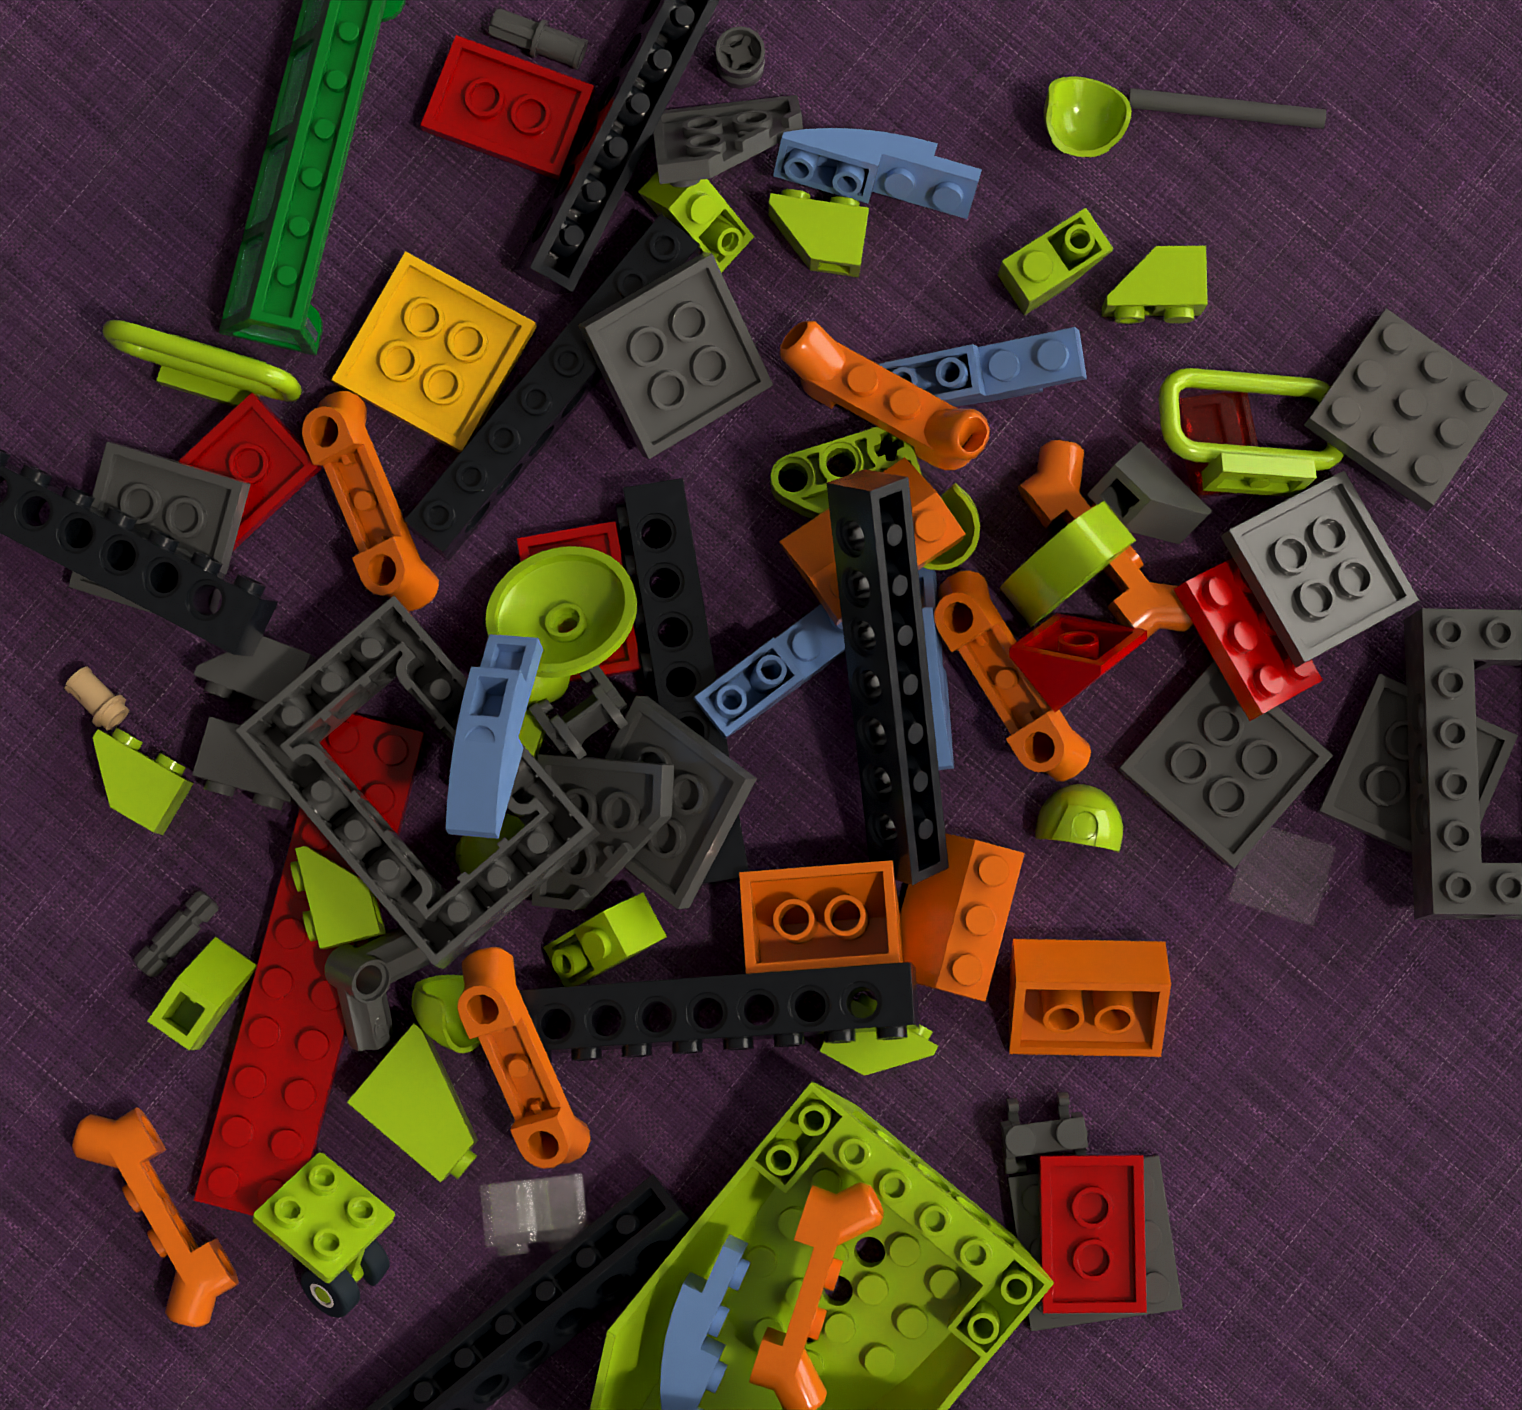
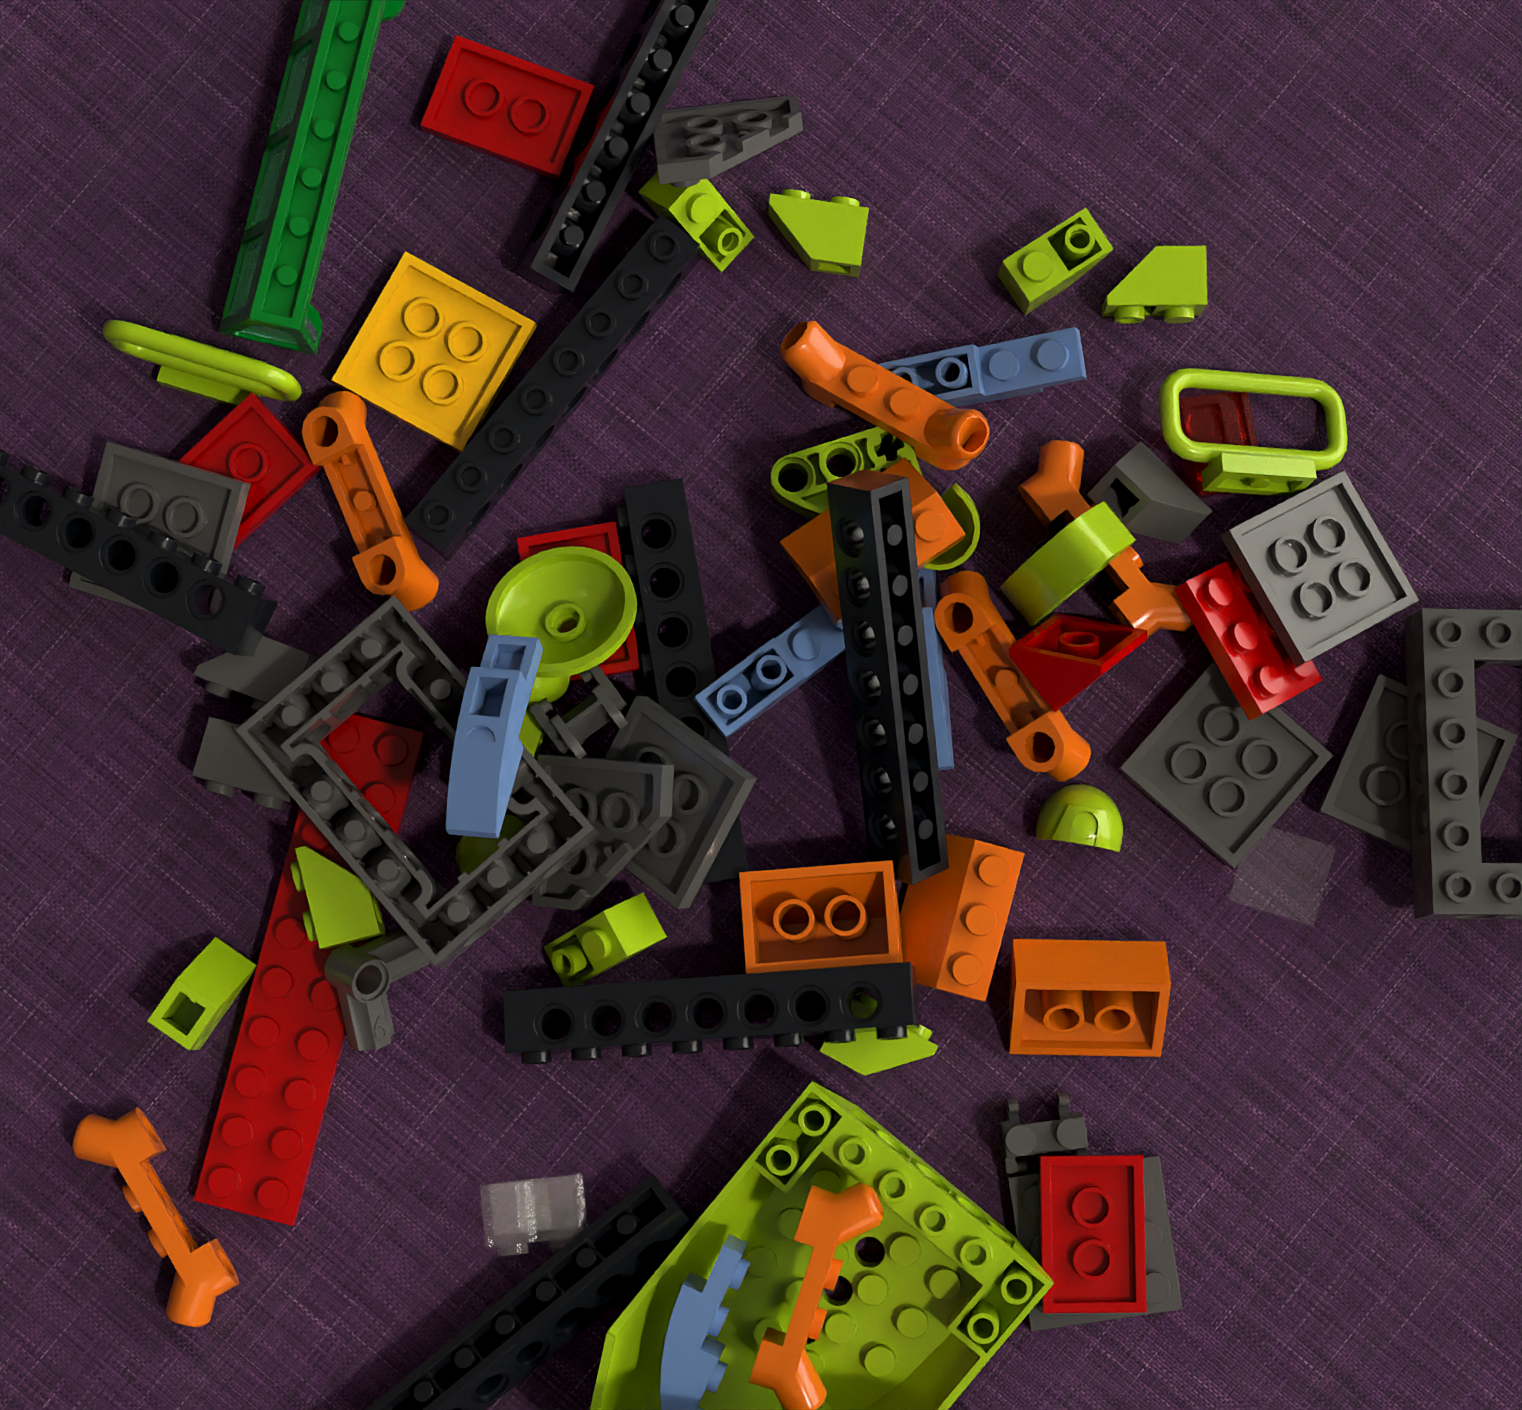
(97, 699): tan pin -> none
(138, 785): lime slope -> none
(176, 934): dark grey axle -> none
(331, 1230): lime plate -> none
(418, 1106): lime slope -> none
(437, 1013): lime helmet -> none
(497, 1015): orange plate -> none
(538, 38): dark grey axle -> none
(676, 355): dark grey plate -> none
(741, 47): dark grey wheel -> none
(870, 161): medium blue slope -> none
(1085, 116): lime helmet -> none
(1227, 108): dark grey bar -> none
(1406, 410): dark grey plate -> none

